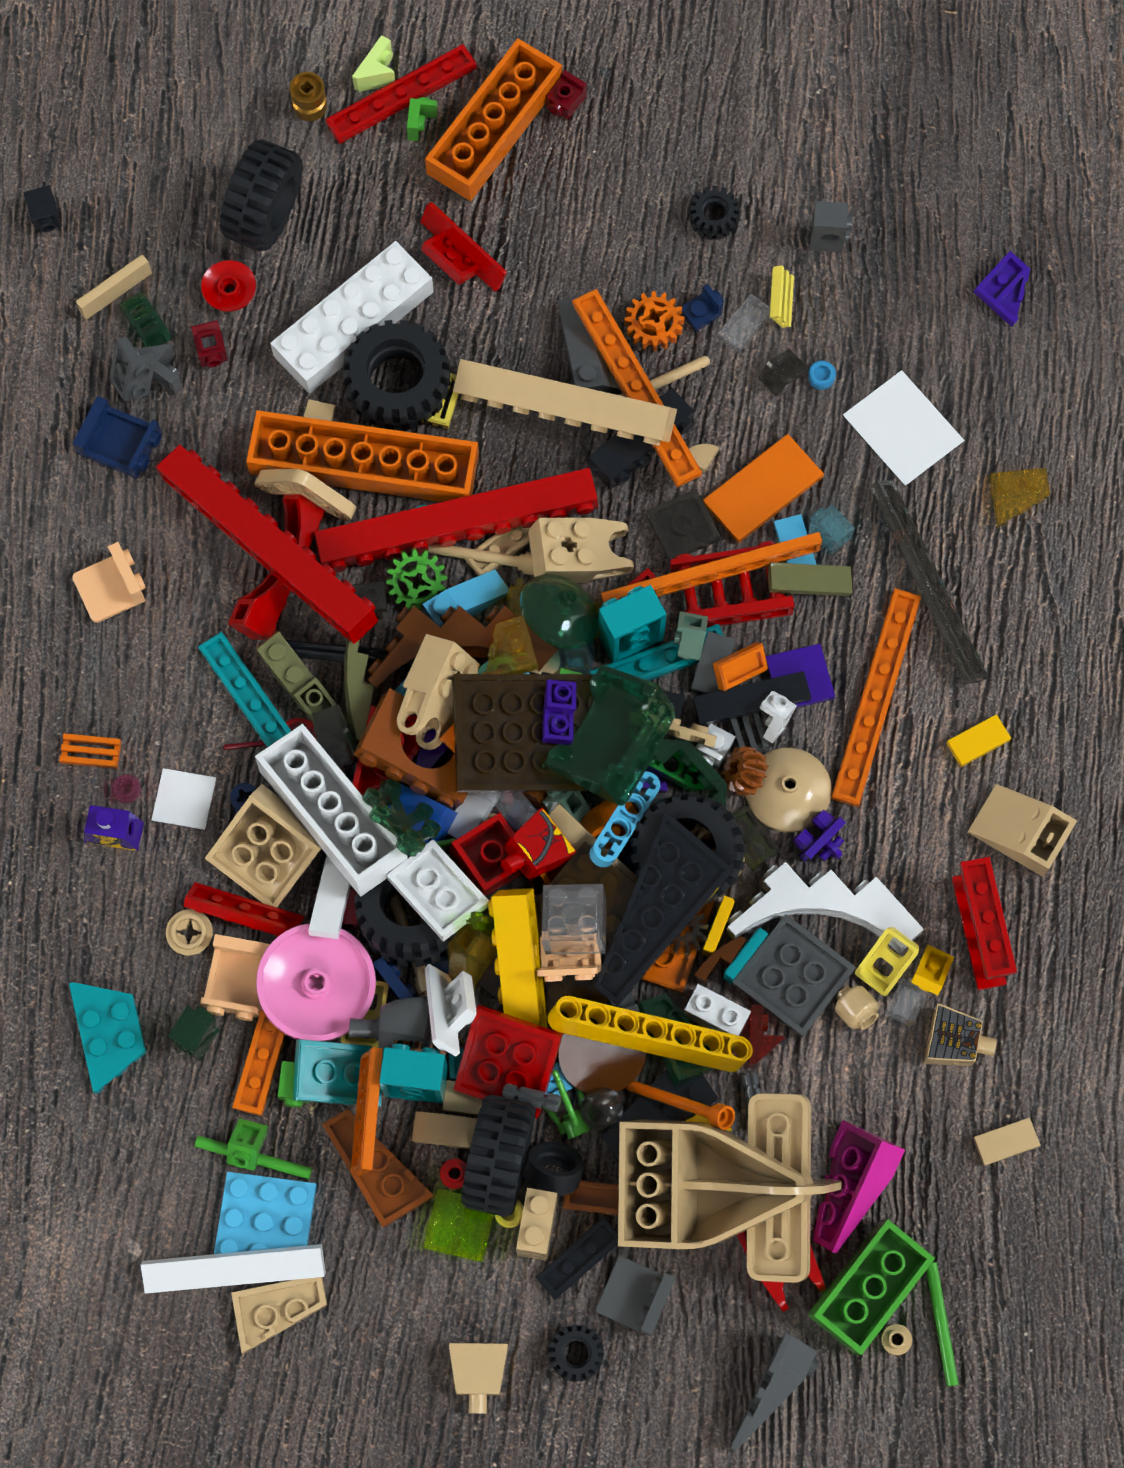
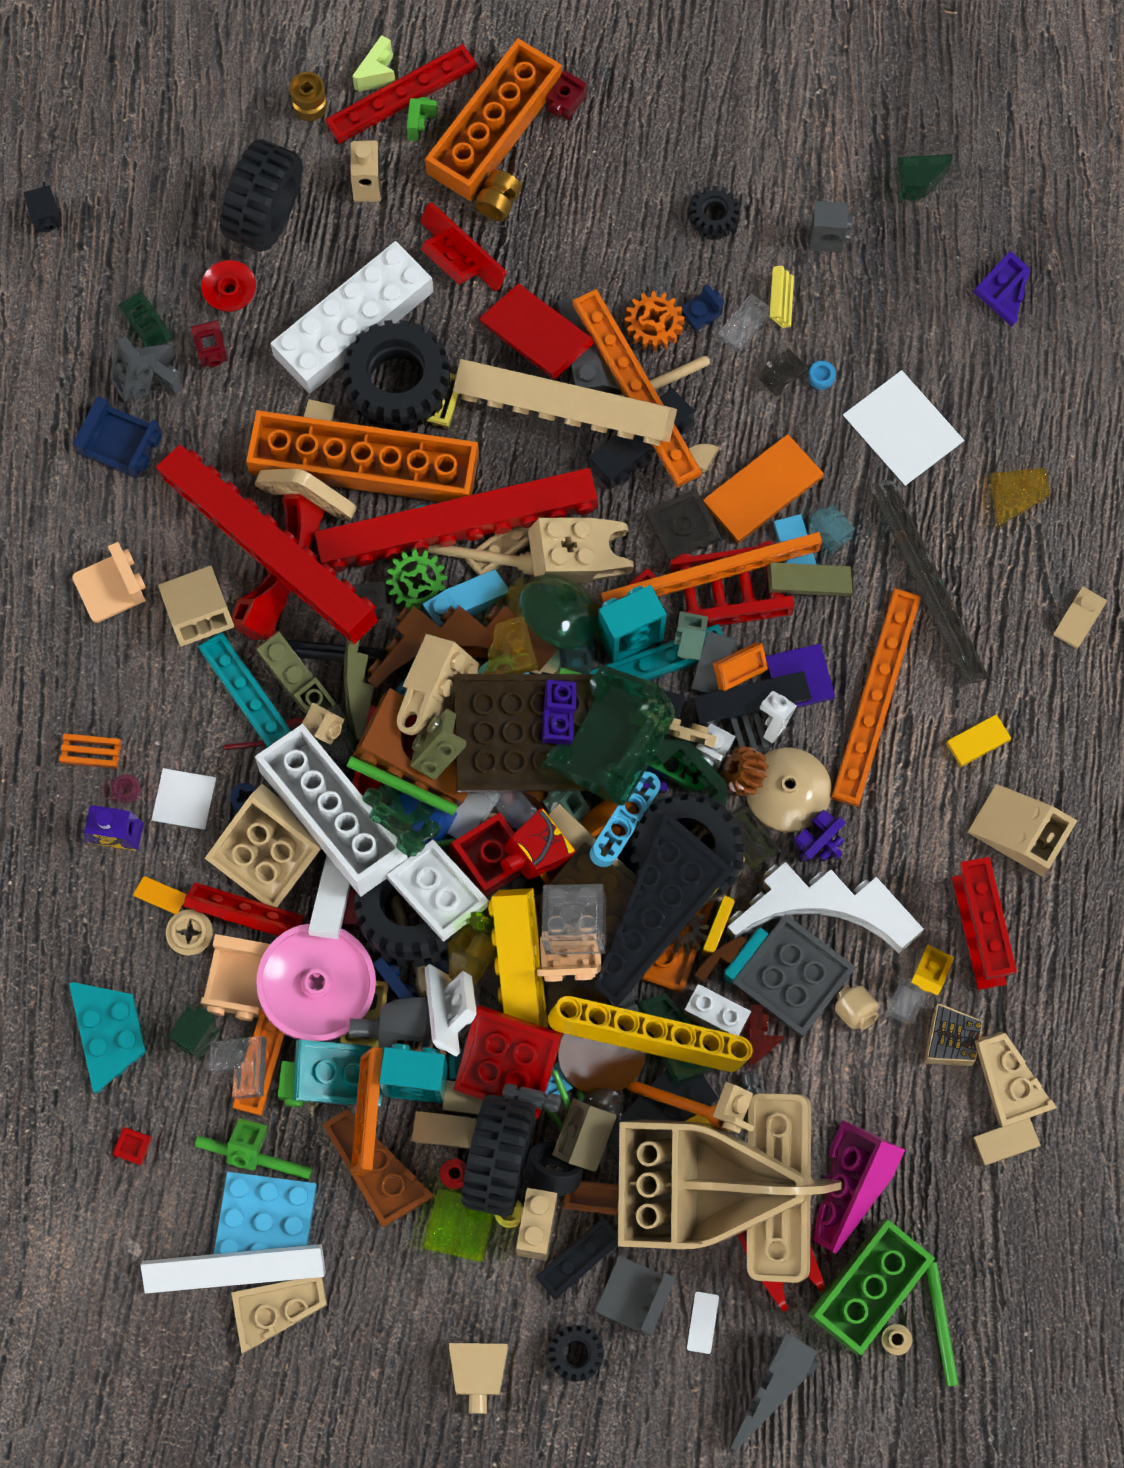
(114, 287): tan tile -> none
(132, 1146): none -> red tile
(160, 895): none -> light orange sticker
(195, 606): none -> tan brick
(247, 1061): none -> clear tile
(323, 723): none -> tan bracket
(366, 165): none -> tan torso
(402, 785): none -> bright green bar
(437, 746): none -> olive bracket
(498, 195): none -> pearl gold wheel
(536, 331): none -> red tile
(584, 1135): none -> dark tan panel
(702, 1322): none -> white sticker
(733, 1107): none -> tan bracket
(874, 978): light yellow piece -> none
(920, 174): none -> clear green slope
(1009, 1081): none -> tan wing
(1080, 617): none -> tan slope

